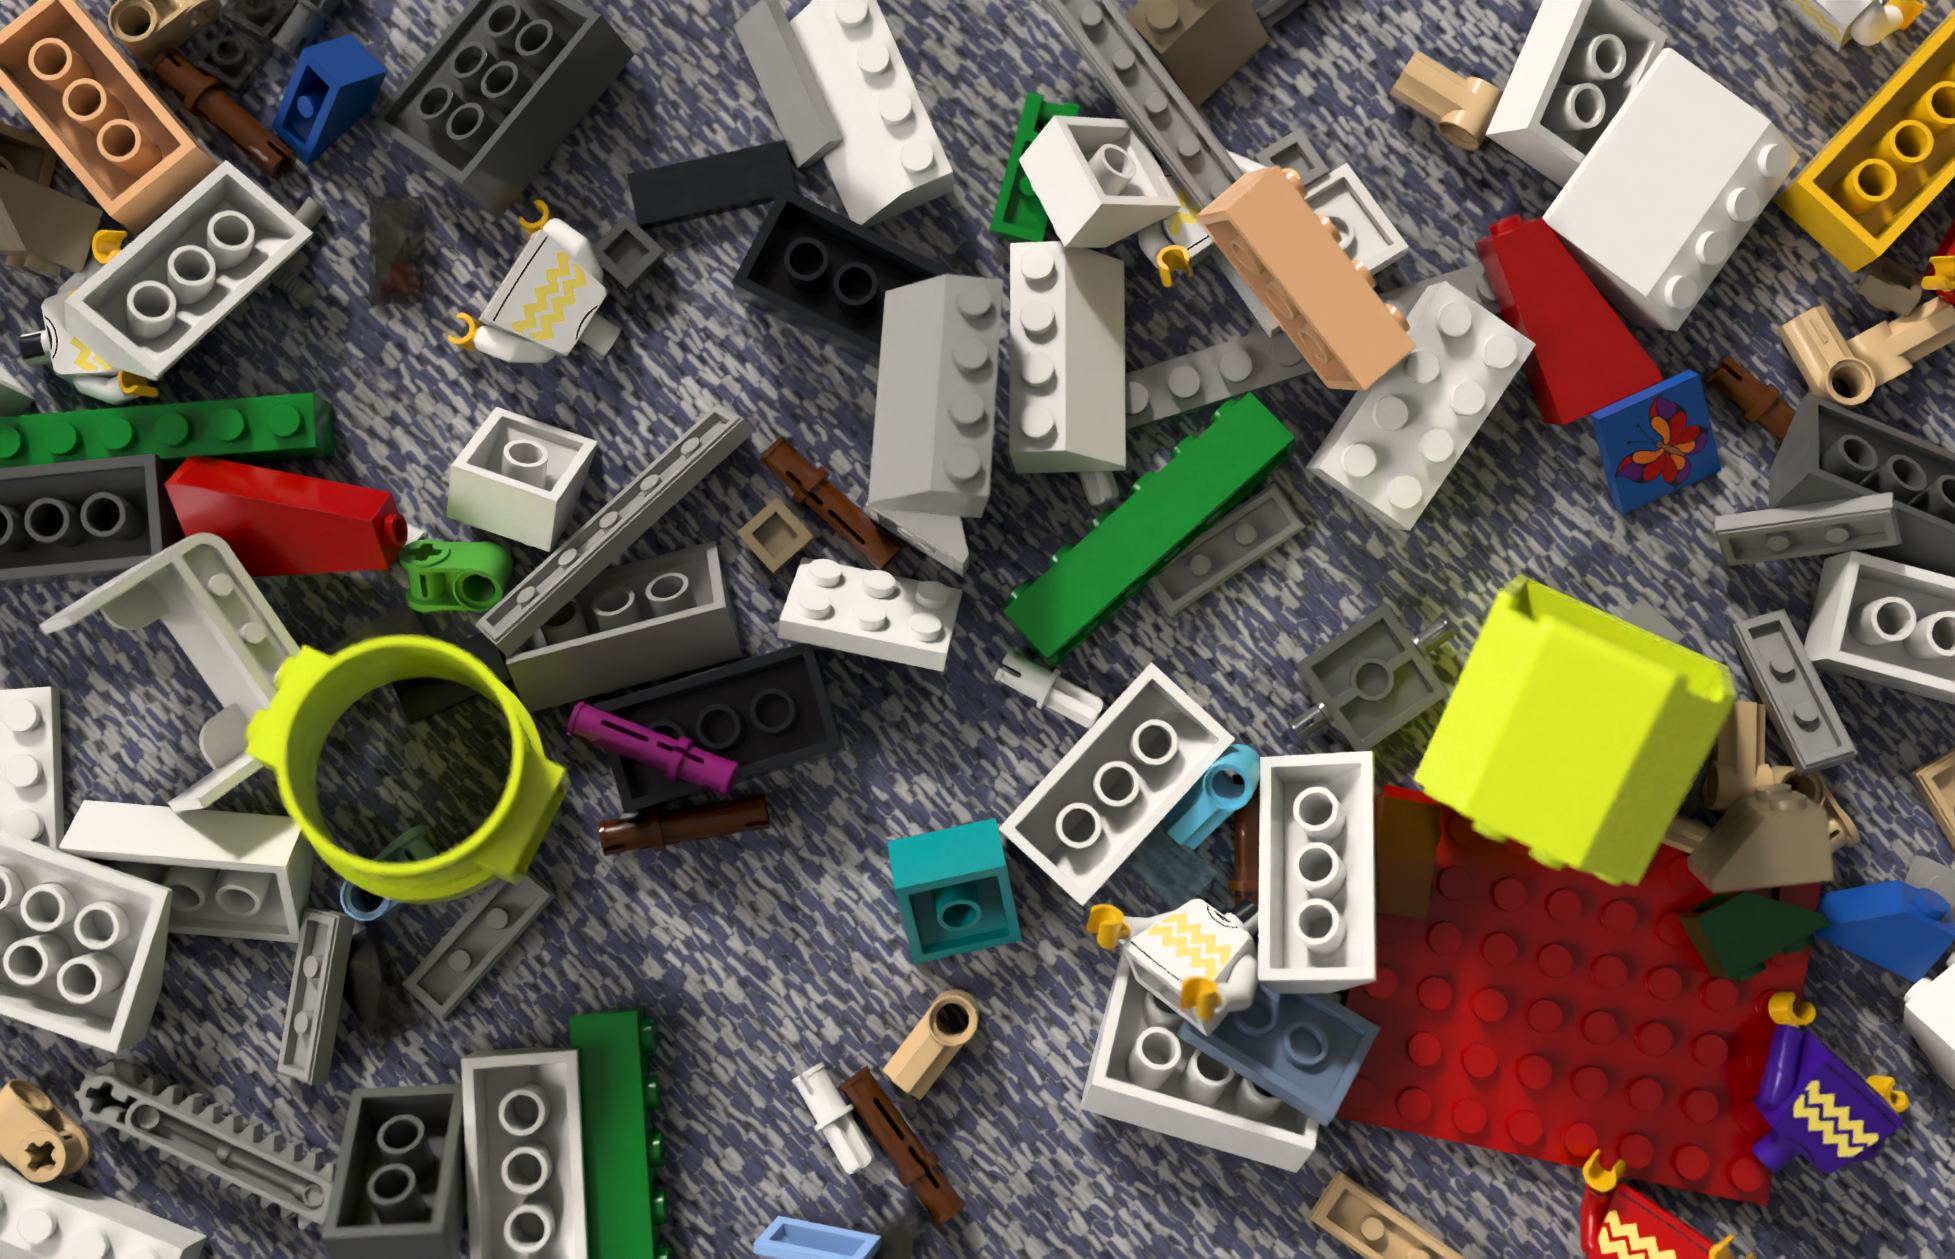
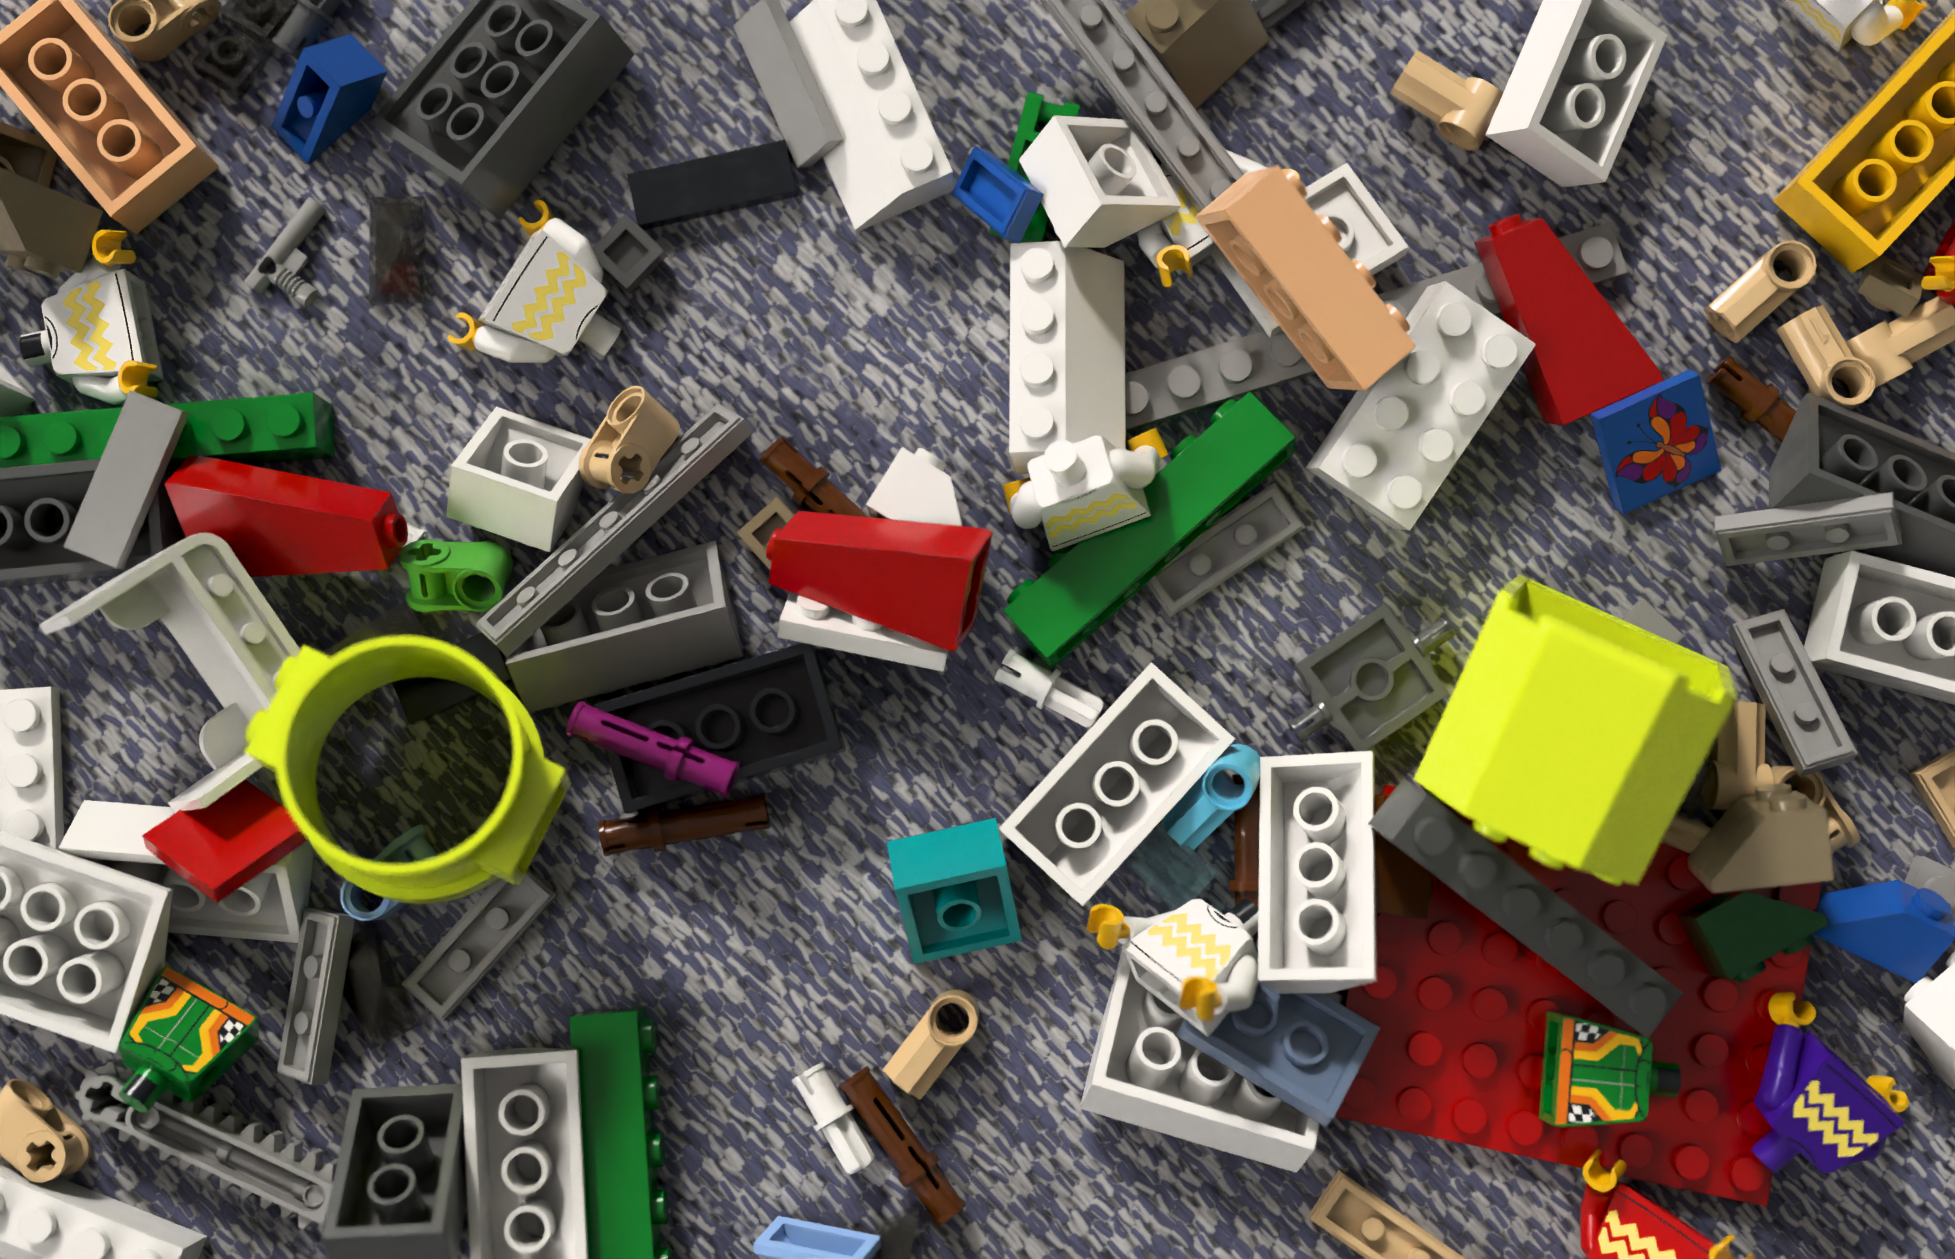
(126, 480): none -> light grey tile
(182, 1040): none -> torso
(183, 274): white slope -> none
(206, 99): reddish brown pin -> none
(226, 841): none -> red tile
(634, 439): none -> tan piece
(827, 274): black brick -> none
(885, 571): none -> red slope
(936, 396): light grey slope -> none
(997, 194): none -> blue tile
(1085, 487): none -> white torso
(1297, 154): light grey plate -> none
(1525, 907): none -> dark grey brick
(1599, 1074): none -> torso
(1669, 192): white slope -> none
(1760, 290): none -> tan piece

